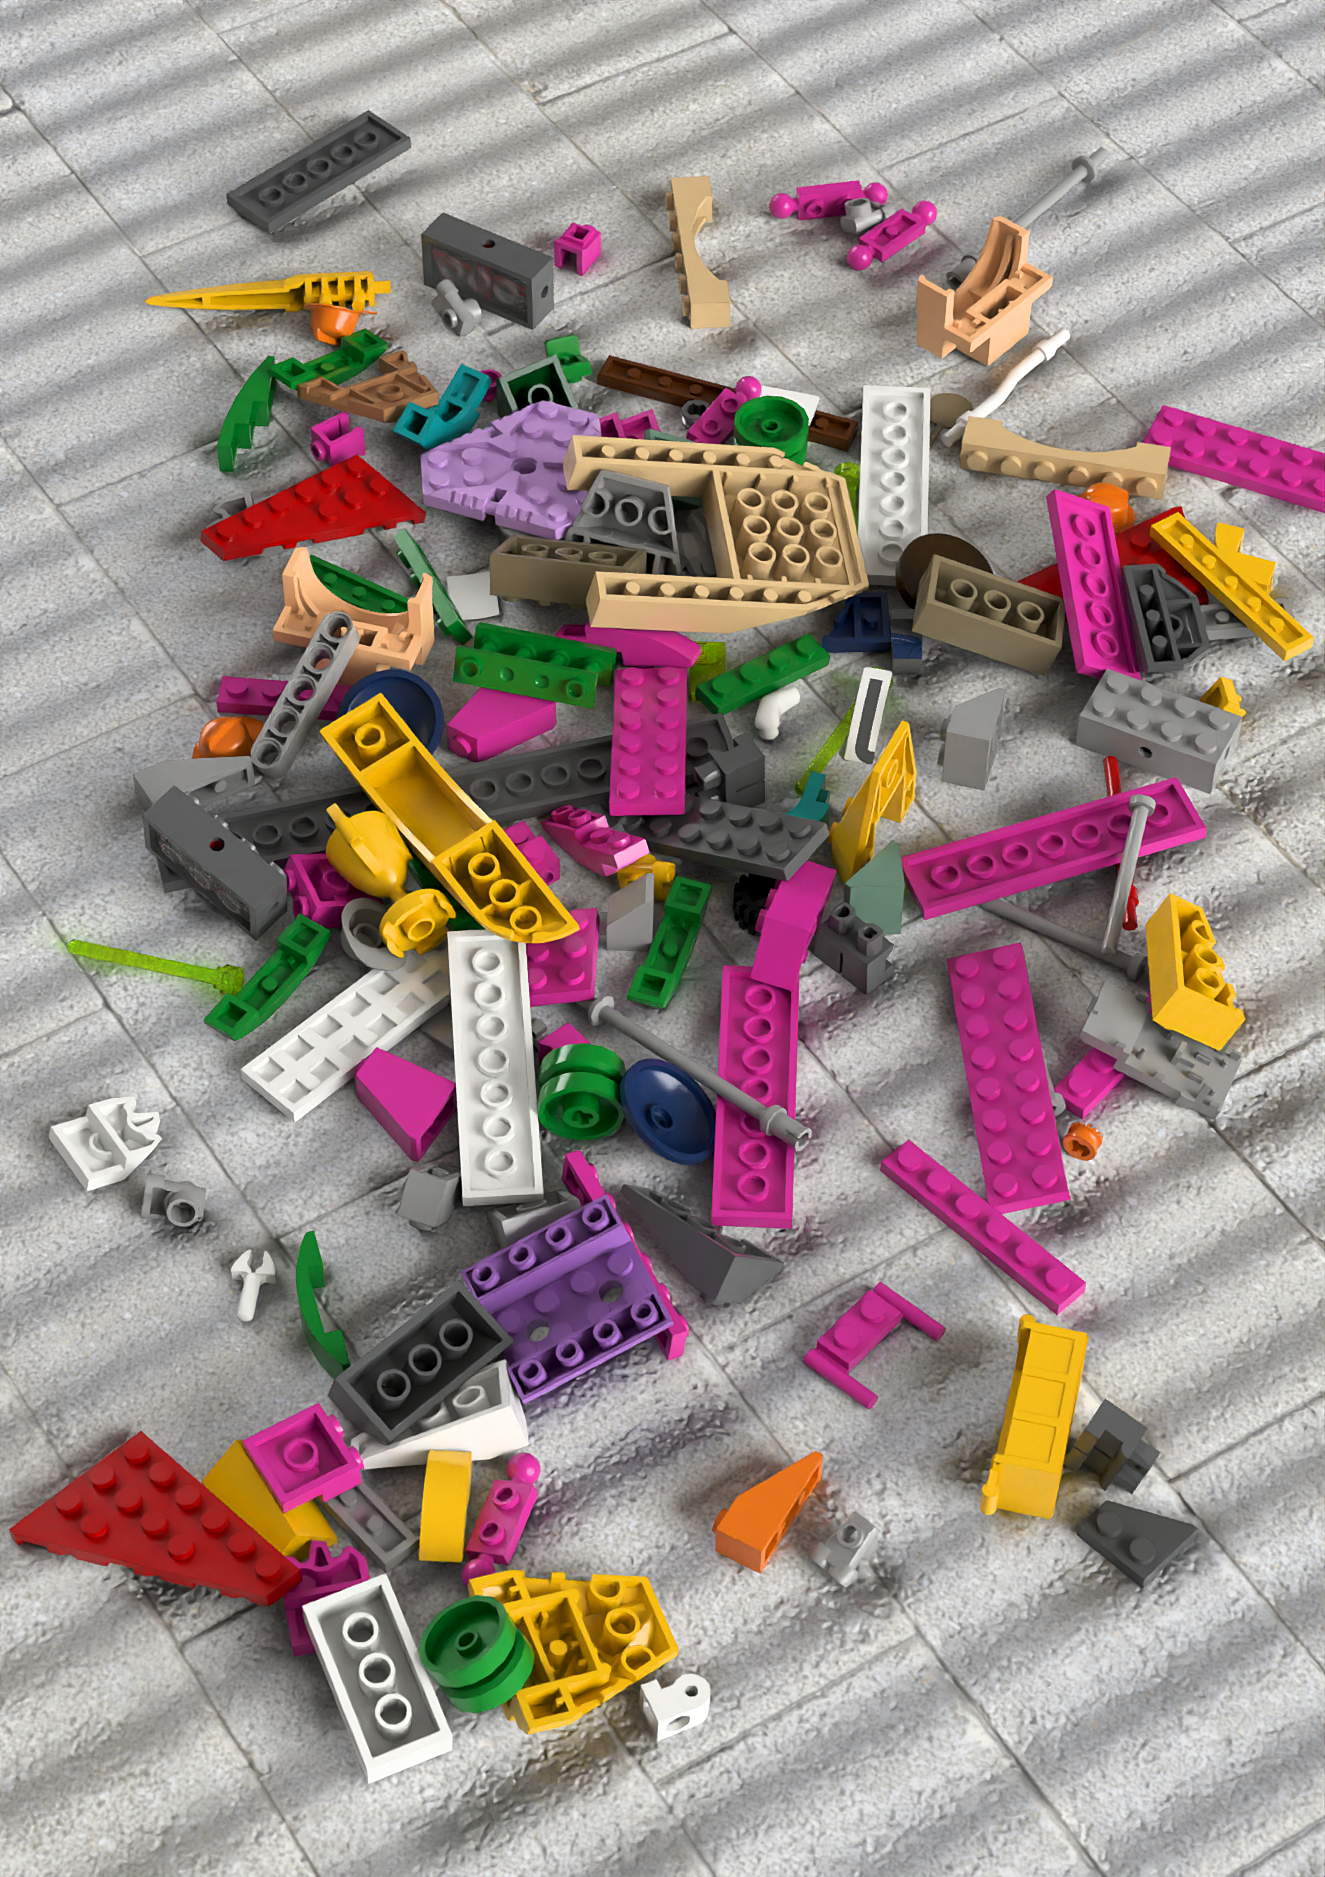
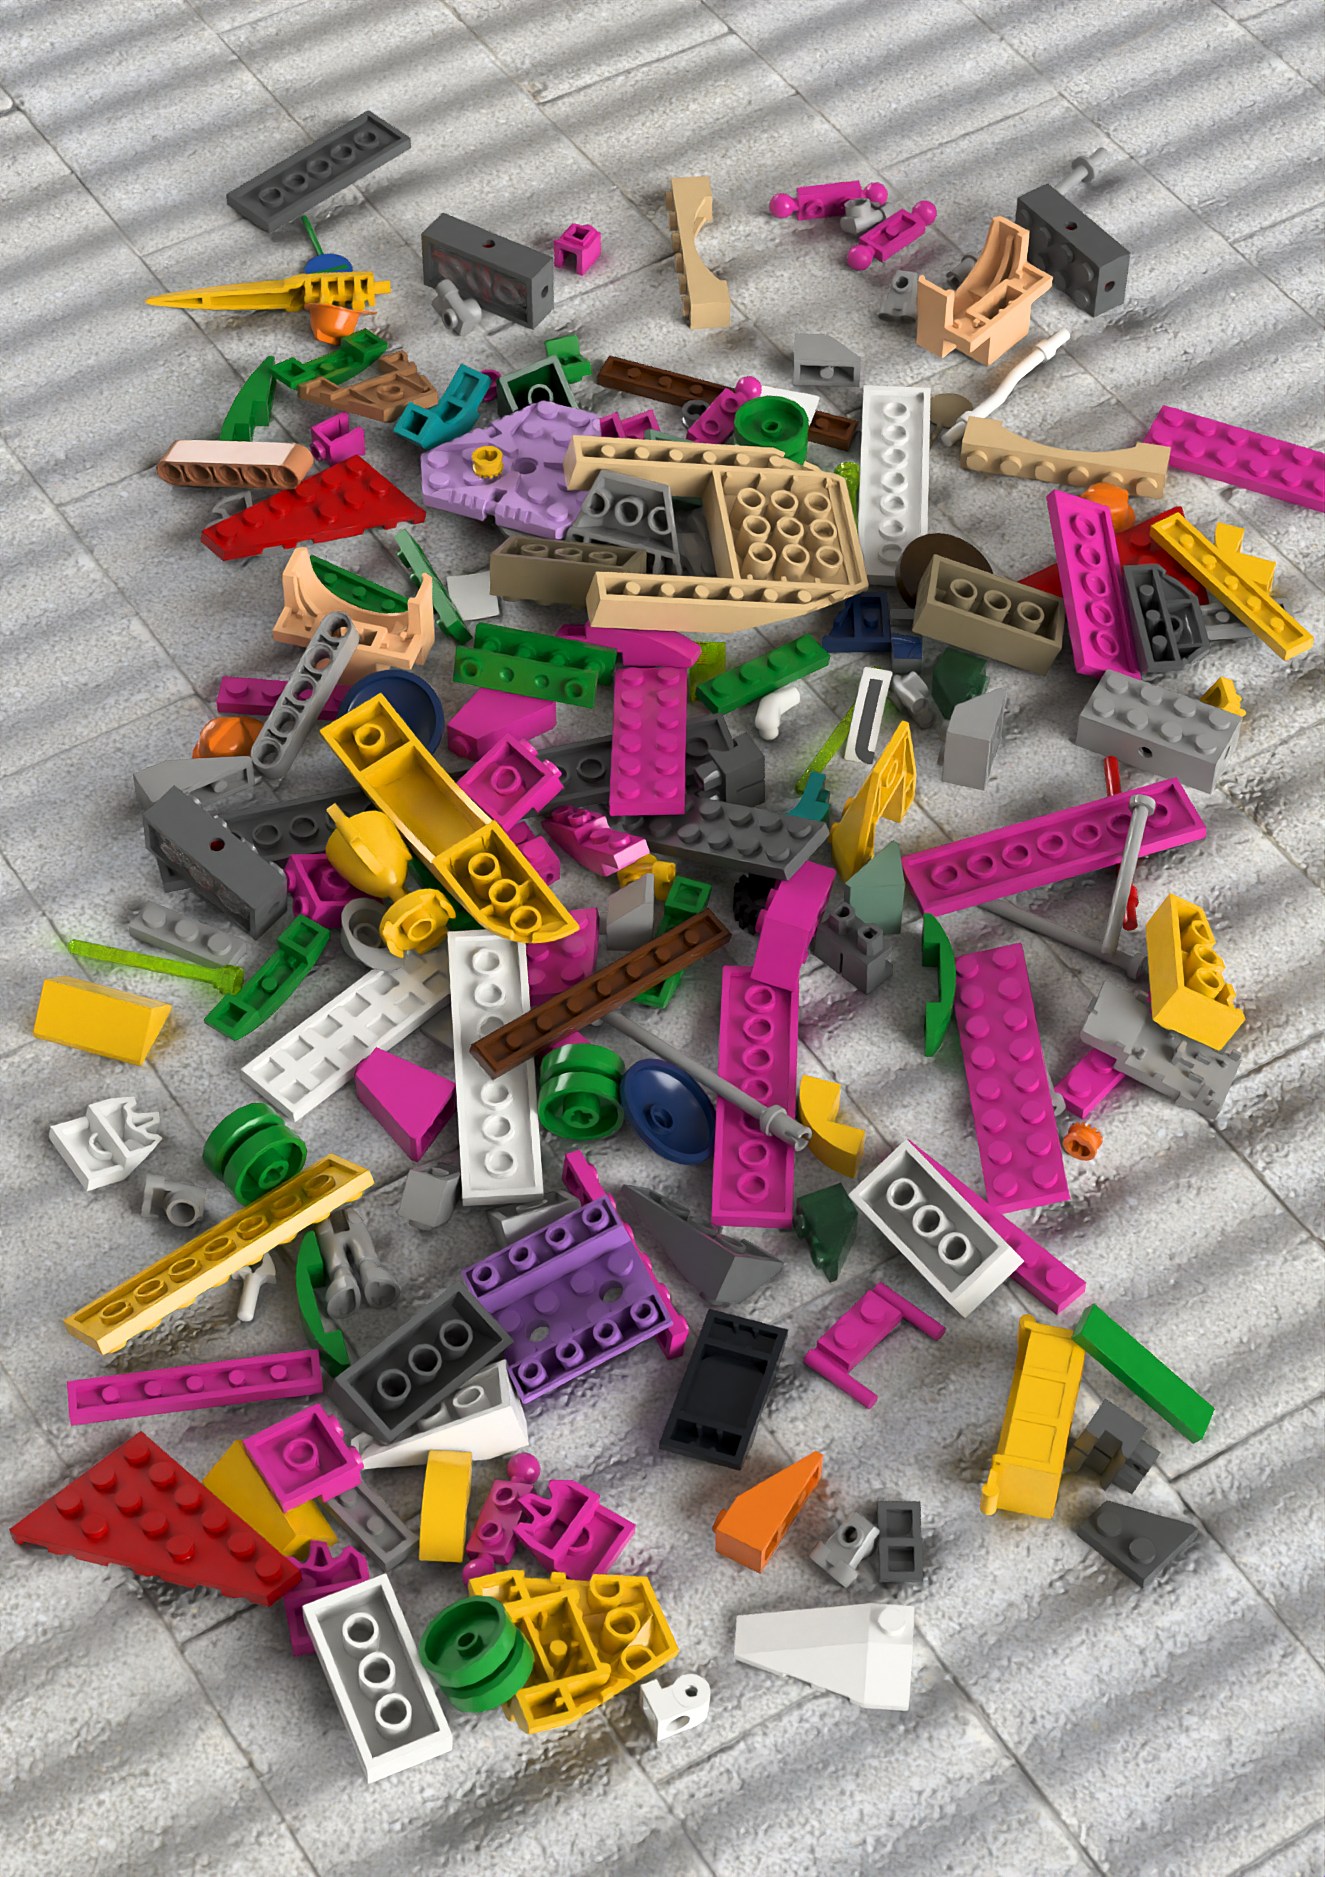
(99, 1019): none -> yellow slope
(186, 937): none -> light grey plate
(194, 1387): none -> dark pink plate
(218, 1253): none -> yellow plate
(235, 464): none -> nougat beam
(253, 1152): none -> green wheel
(324, 262): none -> blue piece
(343, 1294): none -> light grey piece
(487, 461): none -> yellow bush
(511, 781): none -> dark pink plate
(572, 1531): none -> dark pink plate
(599, 994): none -> reddish brown tile
(724, 1390): none -> black slope
(824, 362): none -> light grey slope
(829, 1226): none -> clear green slope
(832, 1143): none -> yellow brick
(843, 1649): none -> white wedge
(900, 1541): none -> dark grey slope
(901, 298): none -> light grey plate
(911, 695): none -> light grey plate
(935, 1228): none -> white brick
(937, 953): none -> green slope
(957, 680): none -> clear green slope
(1073, 250): none -> dark grey brick
(1143, 1373): none -> green tile

